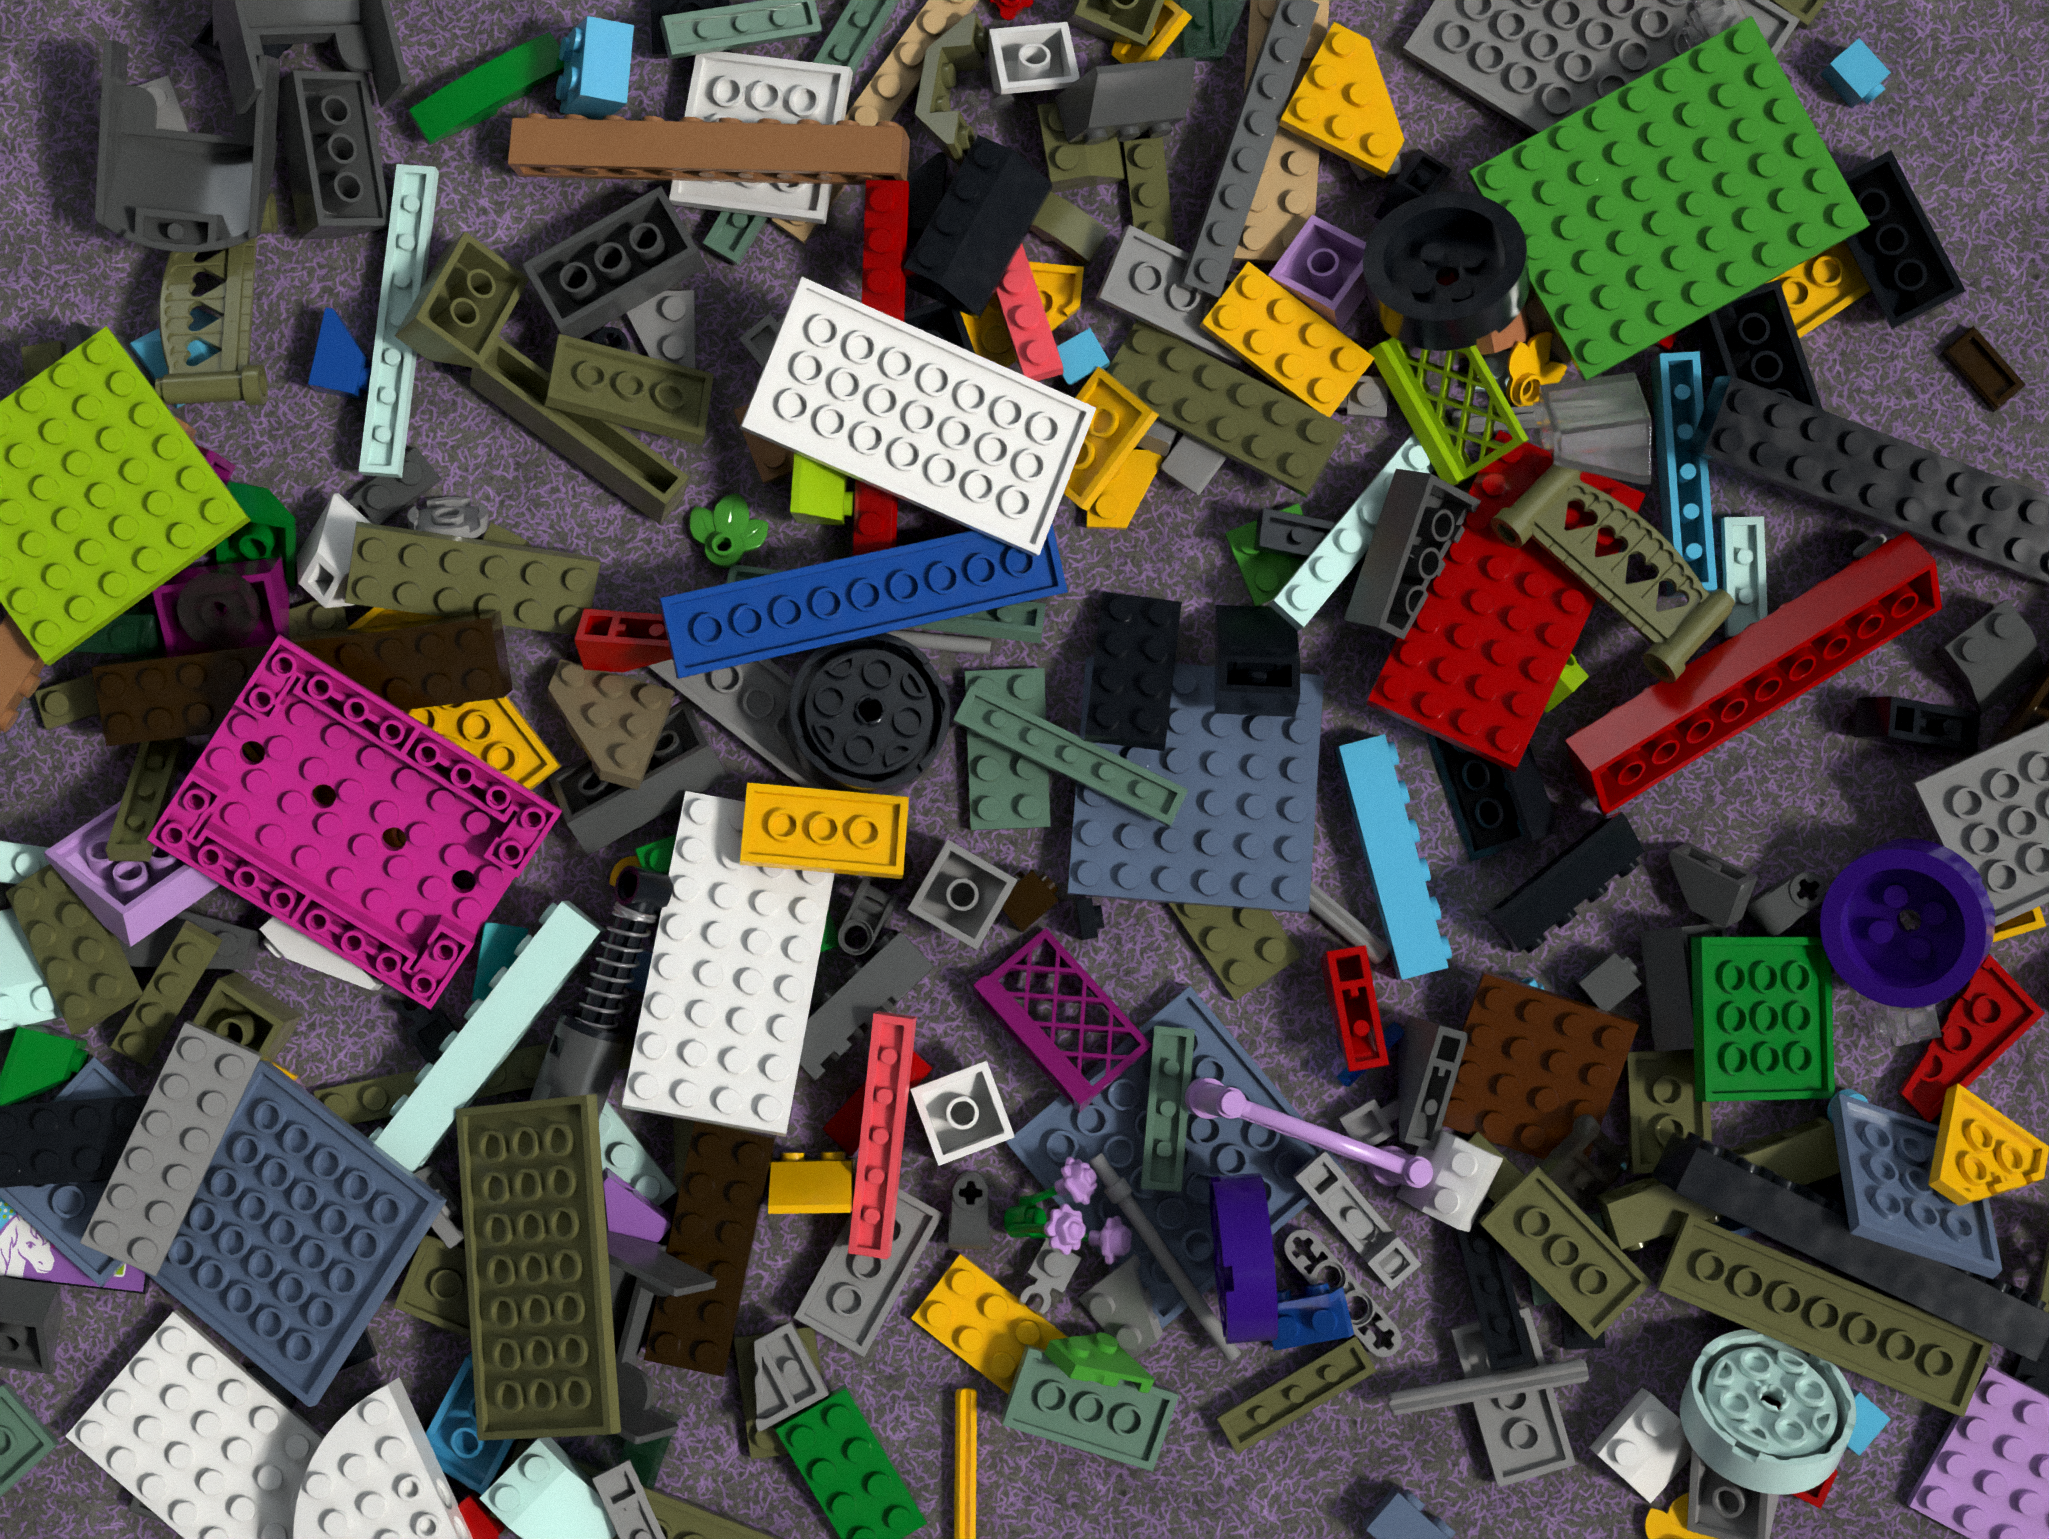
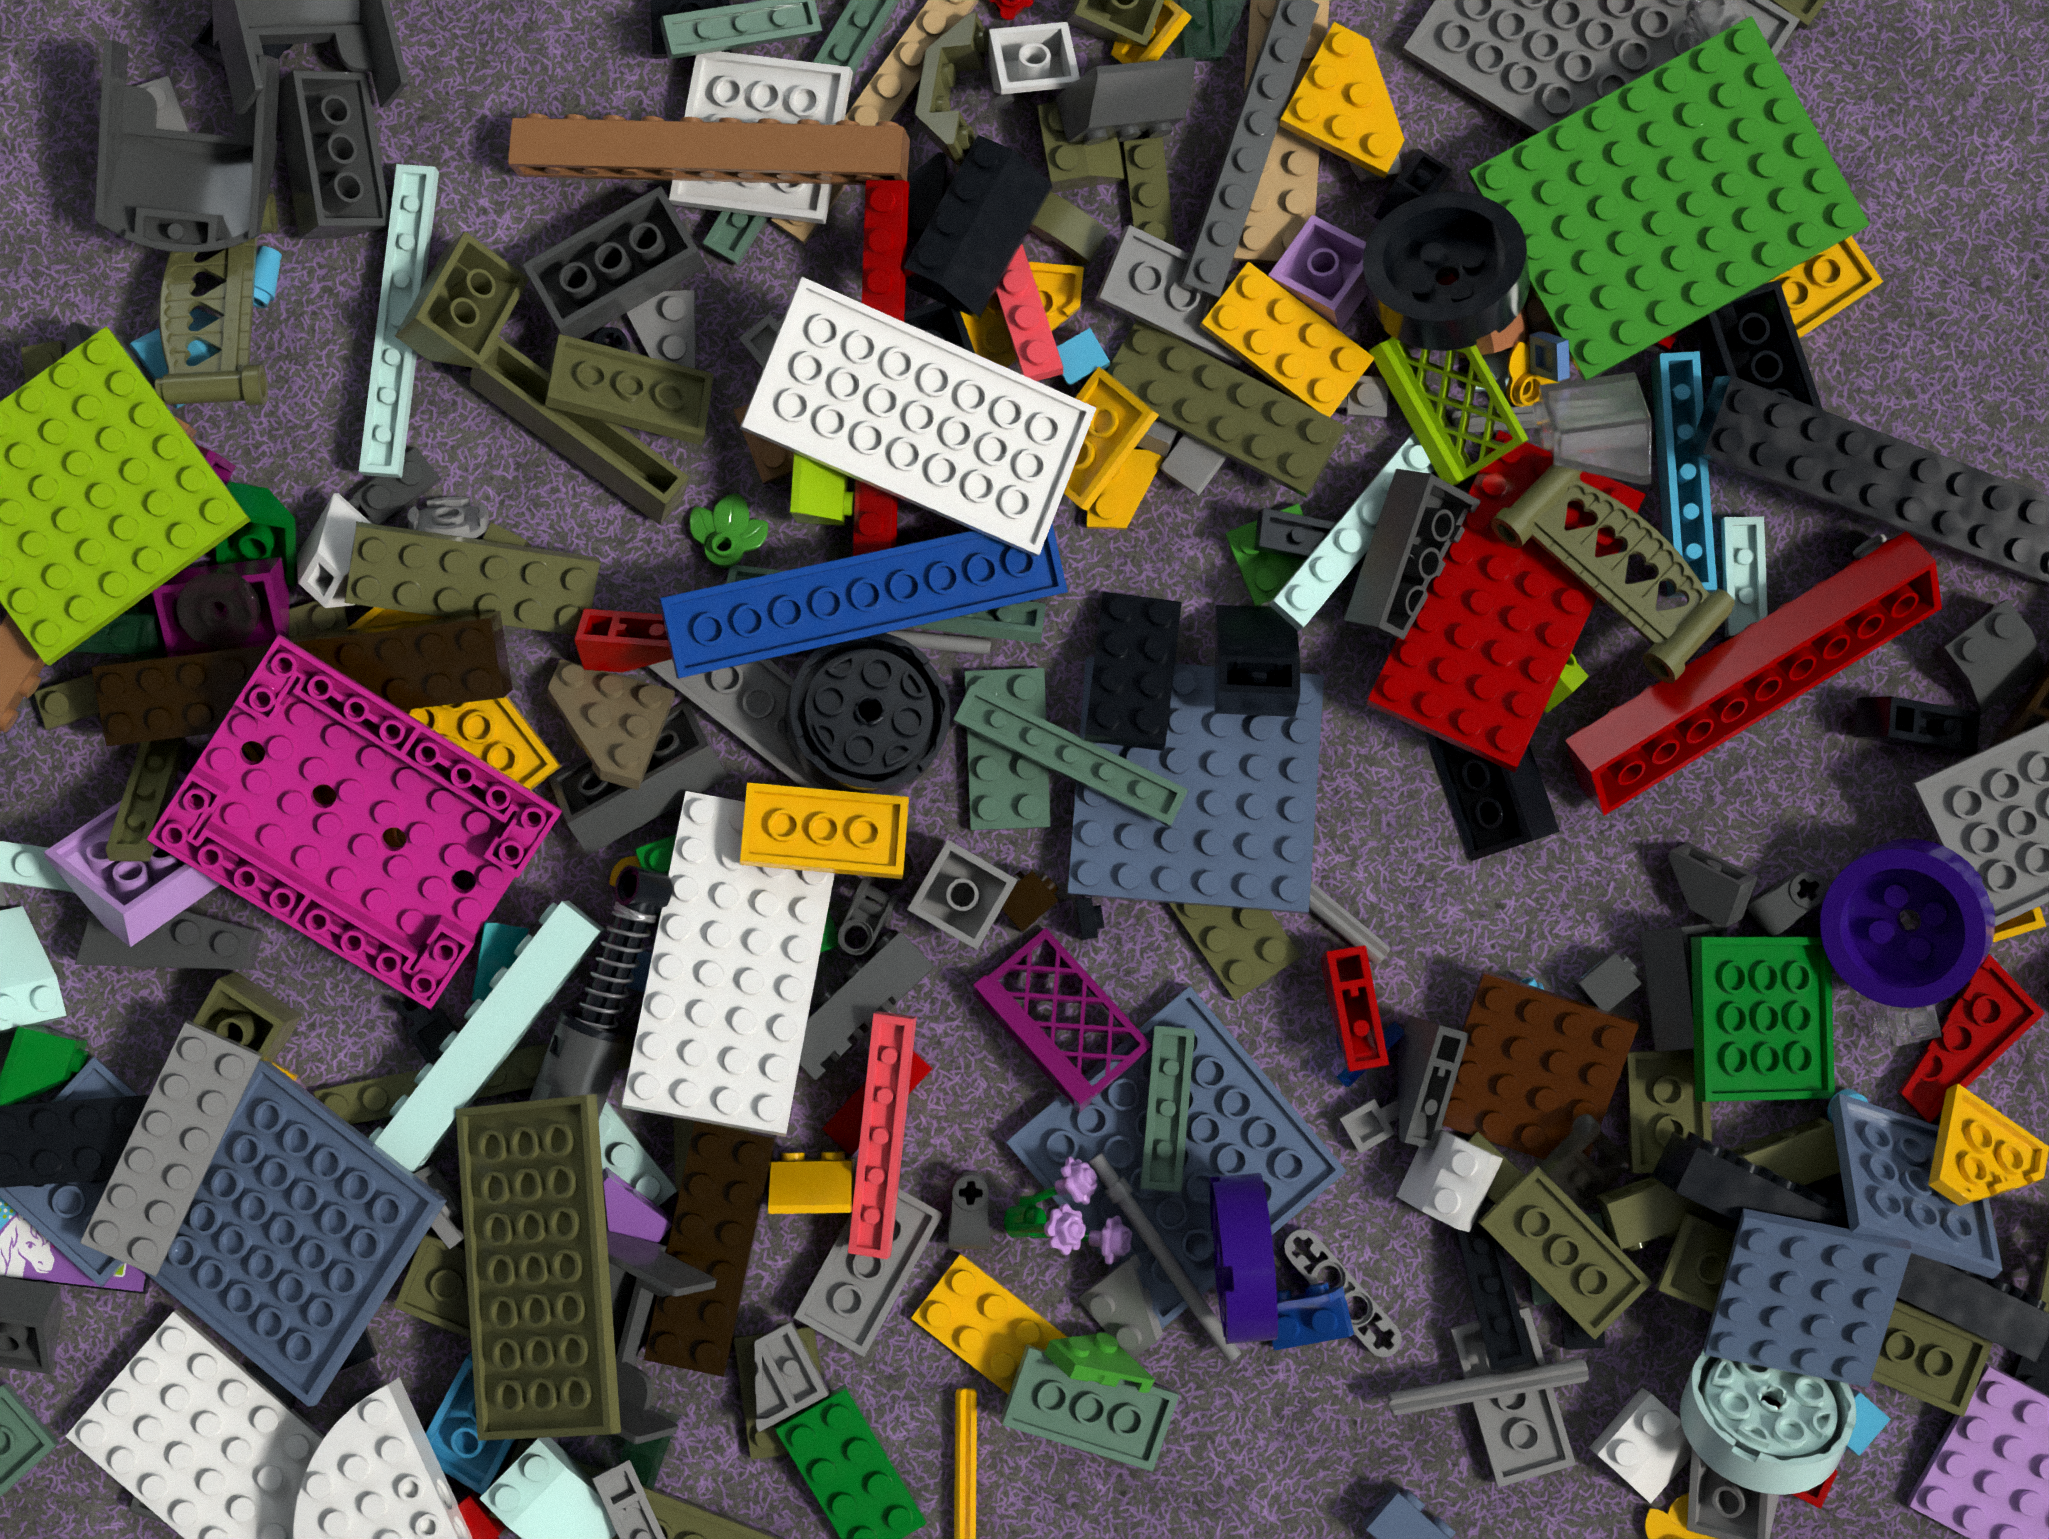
(73, 951): olive plate -> none
(166, 993): olive plate -> none
(266, 276): none -> medium azure cone
(297, 947): white slope -> none
(339, 360): blue slope -> none
(487, 88): green slope -> none
(595, 68): medium azure brick -> none
(962, 1113): white slope -> none
(1051, 1273): light grey plate -> none
(1296, 1394): olive plate -> none
(1356, 1219): light grey slope -> none
(1385, 1164): lavender piece -> none
(1392, 857): medium azure brick -> none
(1549, 356): none -> plate
(1565, 883): black slope -> none
(1806, 1297): none -> sand blue plate
(1856, 74): medium azure brick -> none
(1899, 247): black slope -> none
(1983, 369): dark brown tile -> none

